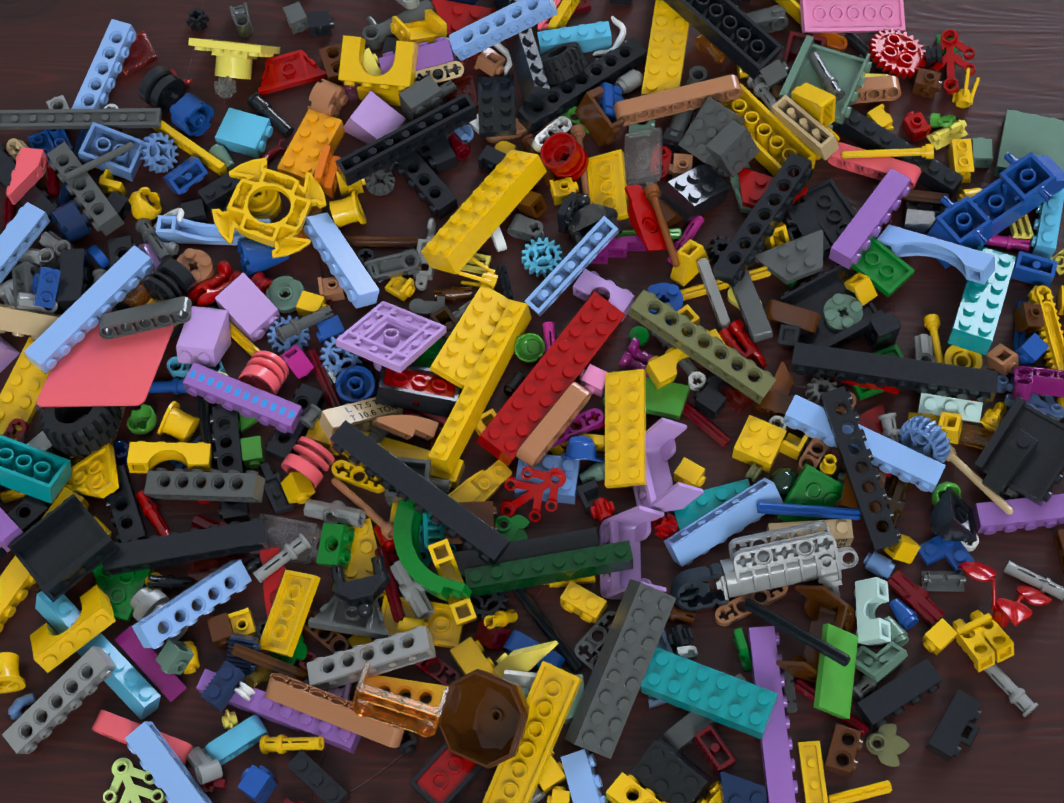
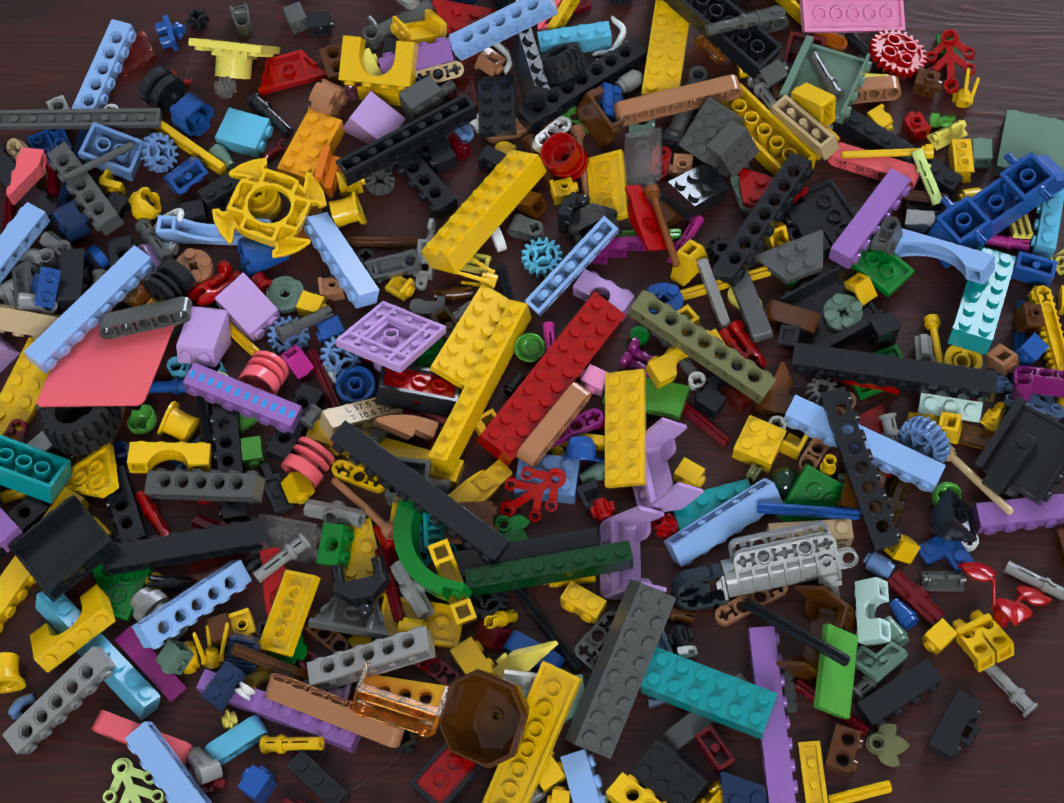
(169, 40): none -> blue hips
(212, 657): none -> yellow plant
(741, 22): none -> dark grey pin
(742, 649): green tile -> none
(887, 236): none -> dark grey piece
(927, 176): none -> yellowish green pin
(934, 54): black wheel -> none

